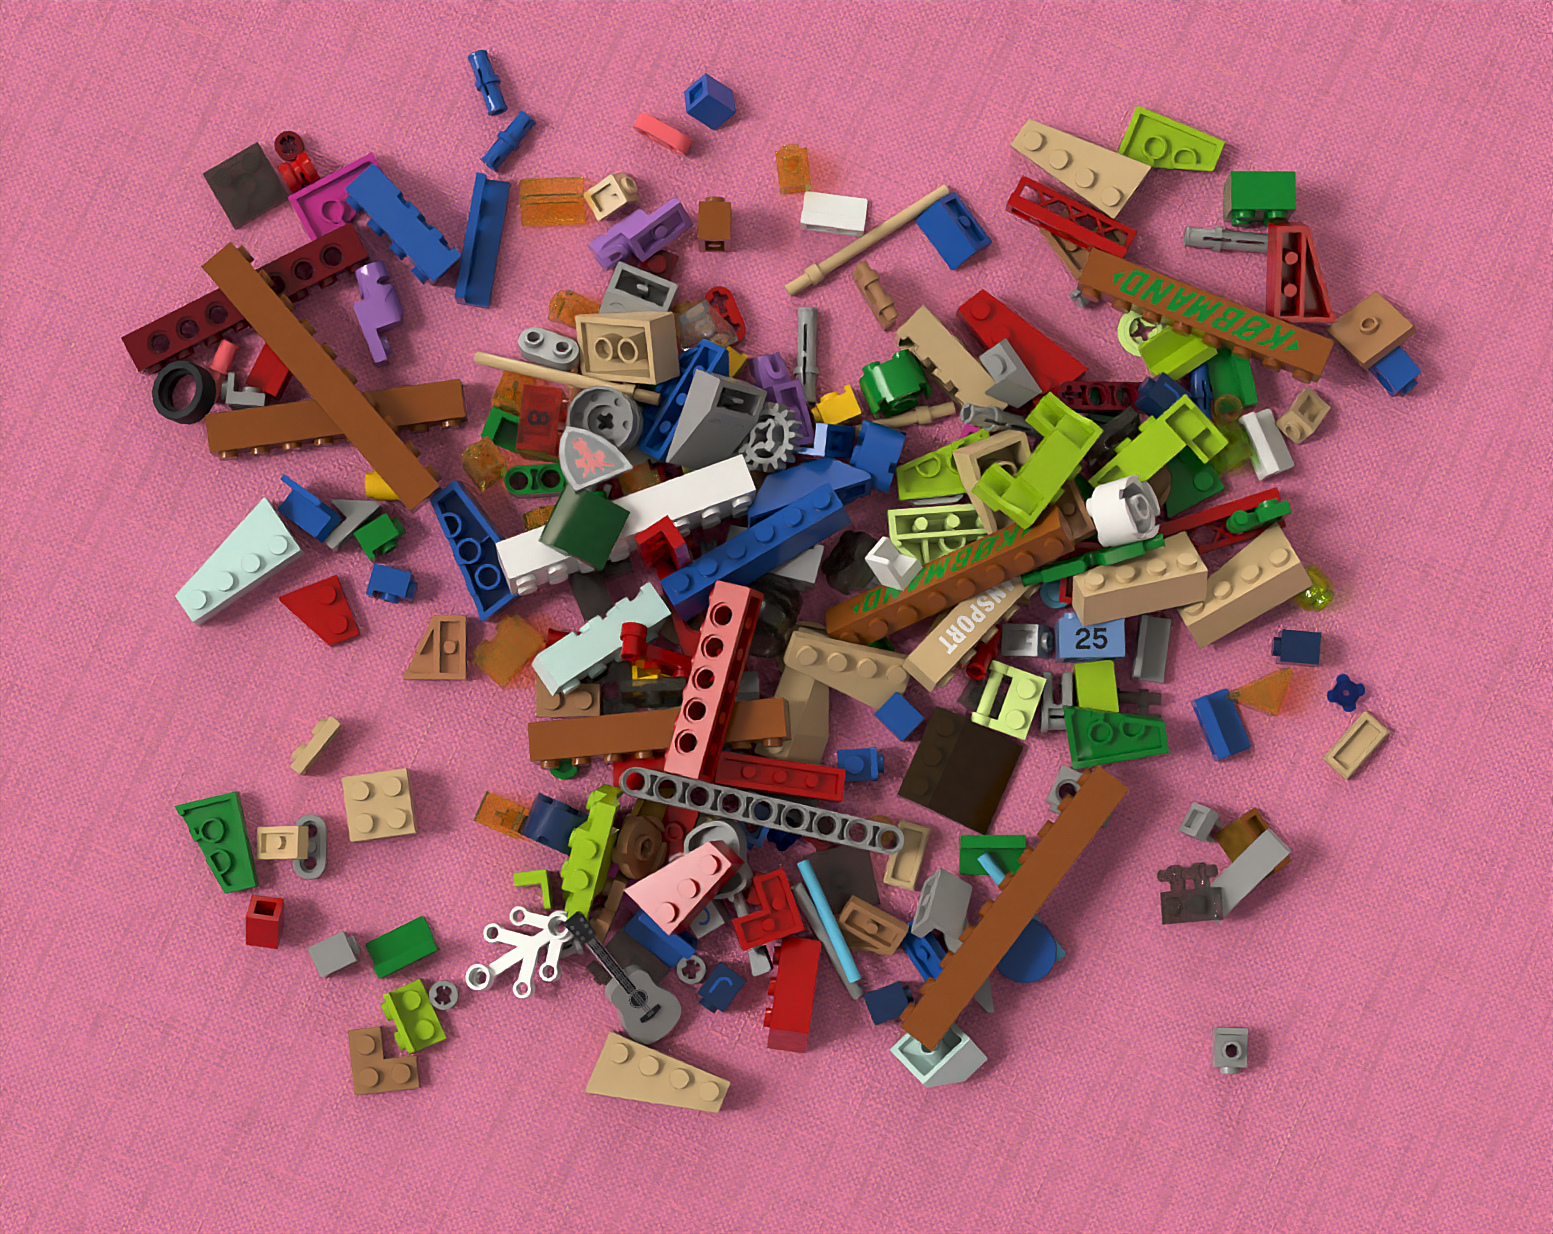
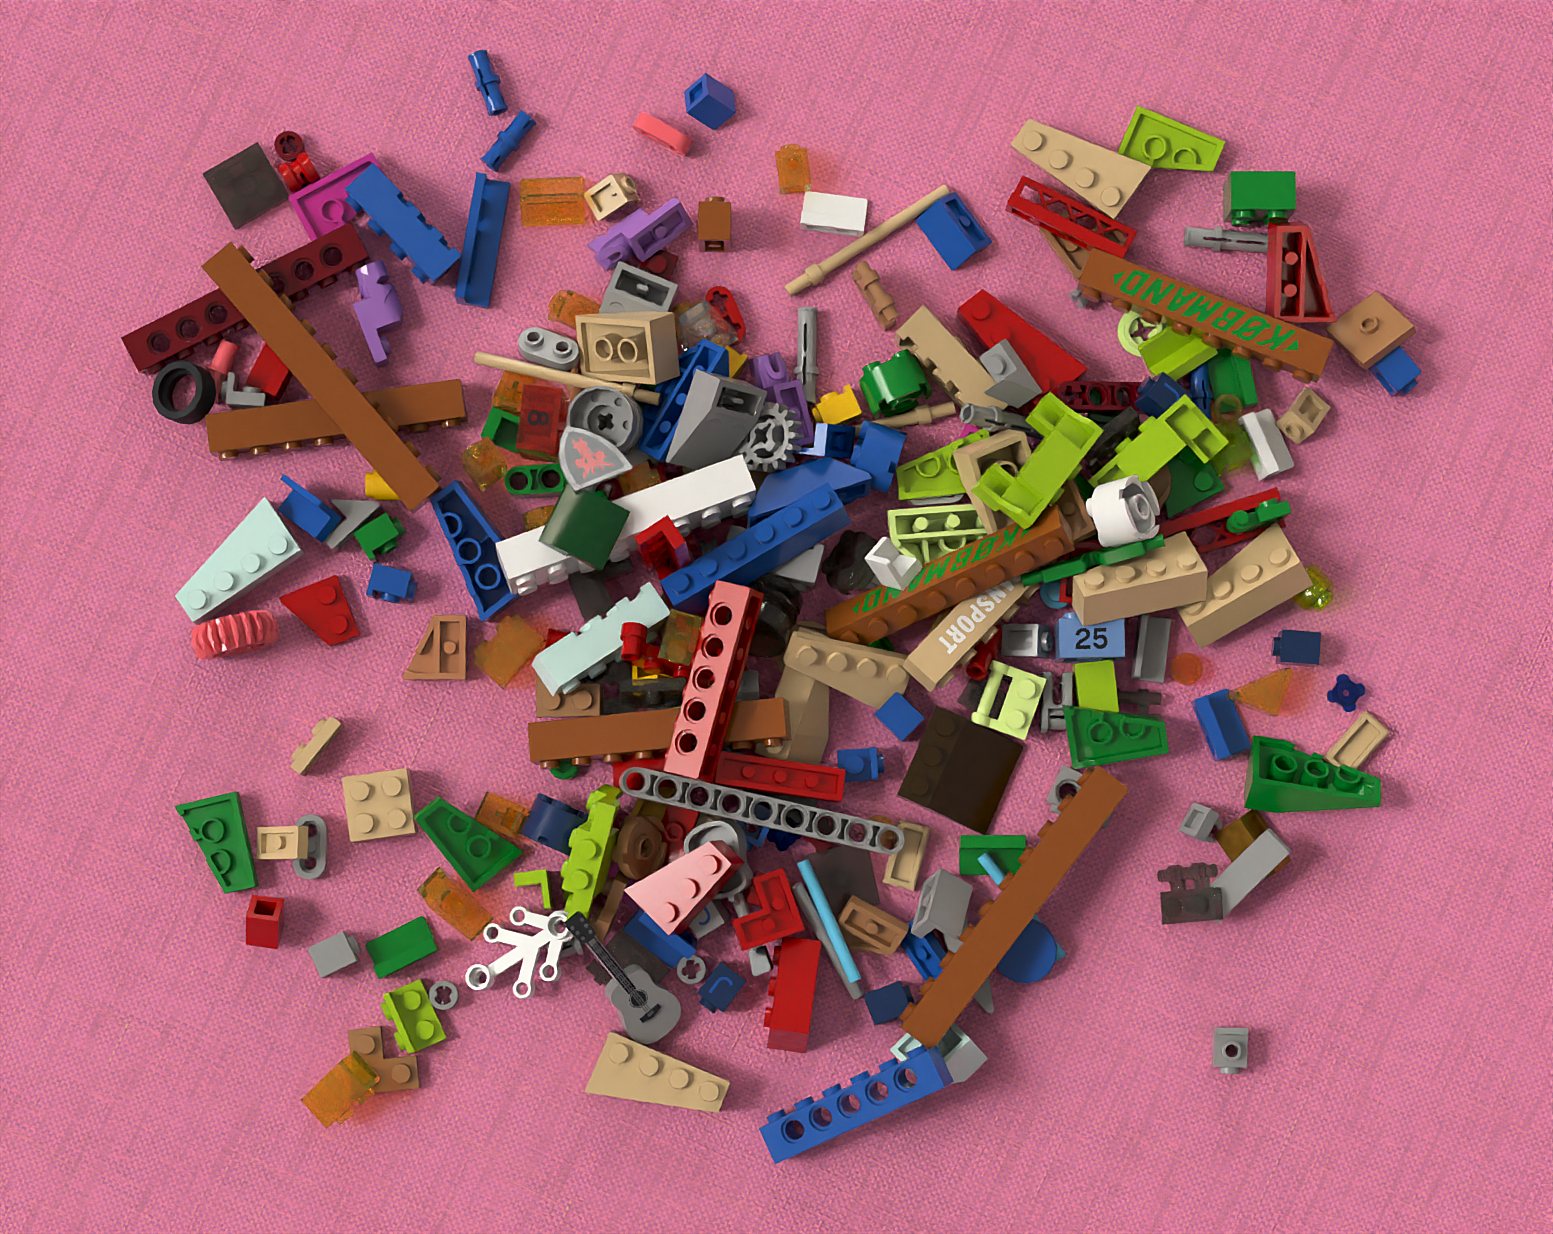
(234, 634): none -> coral gear
(341, 1089): none -> clear yellow brick
(454, 904): none -> clear yellow slope
(466, 843): none -> green wing
(680, 637): none -> clear yellow brick
(786, 1142): none -> blue brick
(1186, 669): none -> clear orange plate
(1293, 781): none -> green wedge

